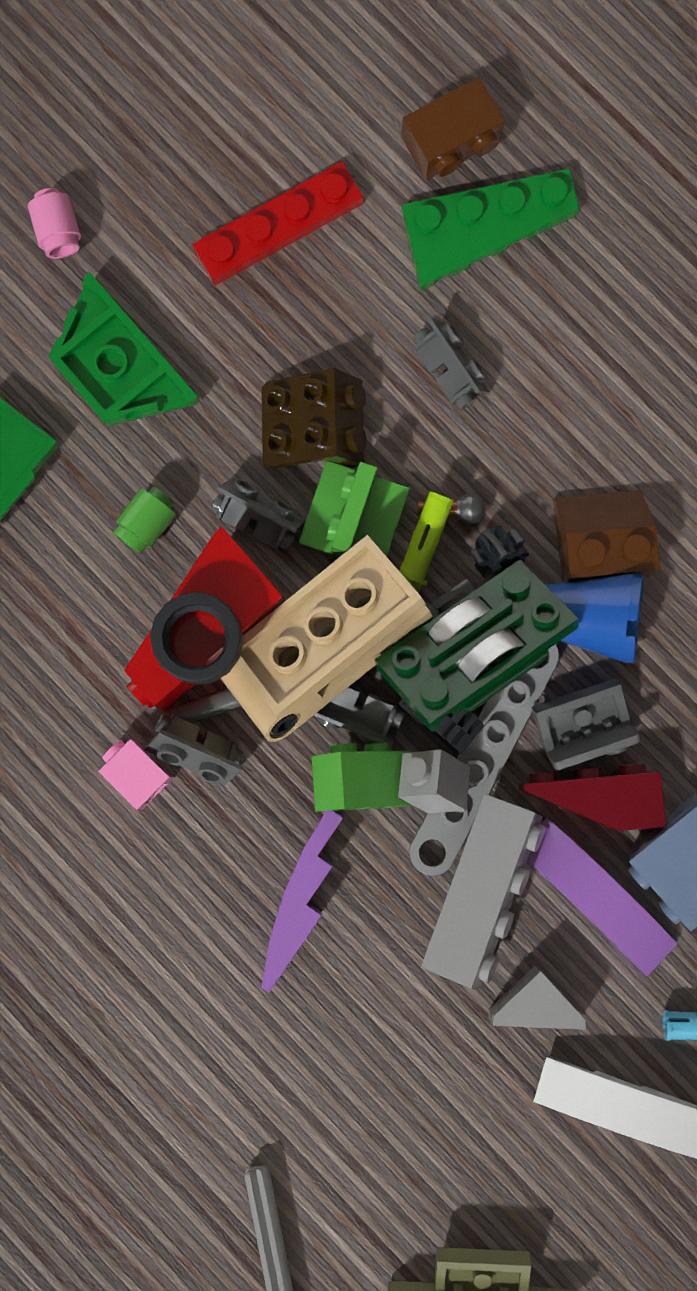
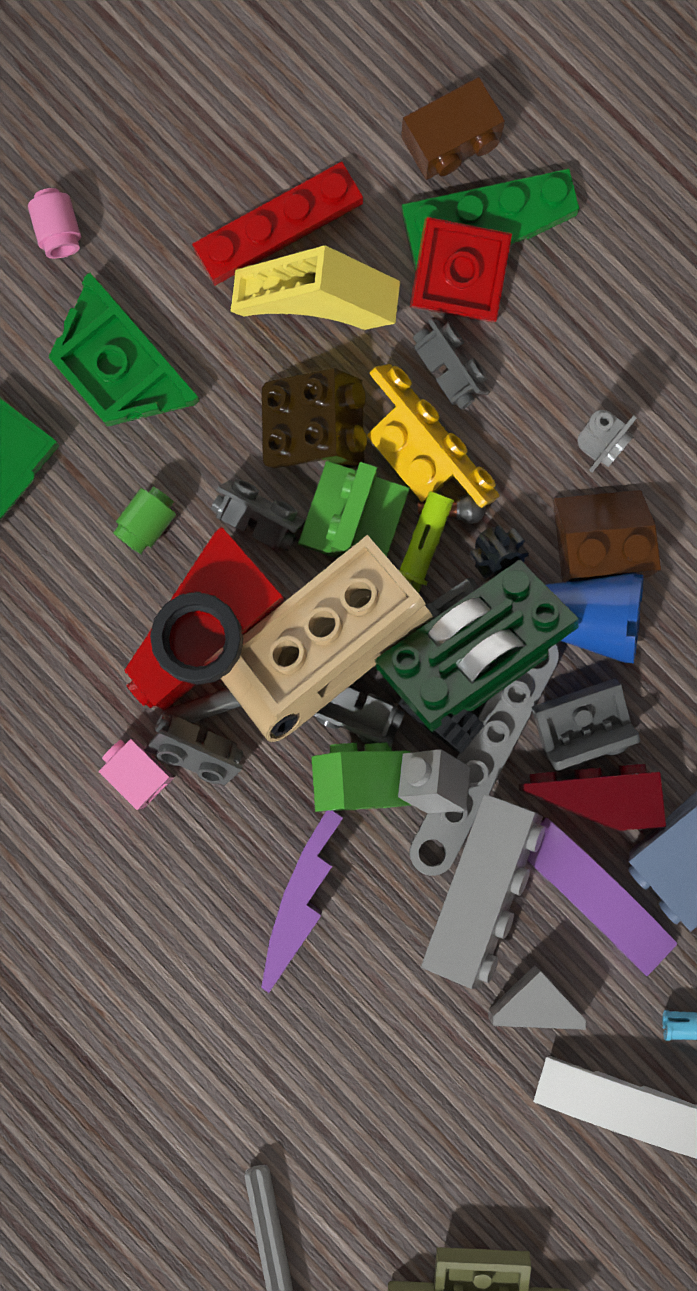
(317, 285): none -> light yellow arch
(421, 446): none -> yellow bracket
(460, 270): none -> red tile
(604, 437): none -> light grey hinge

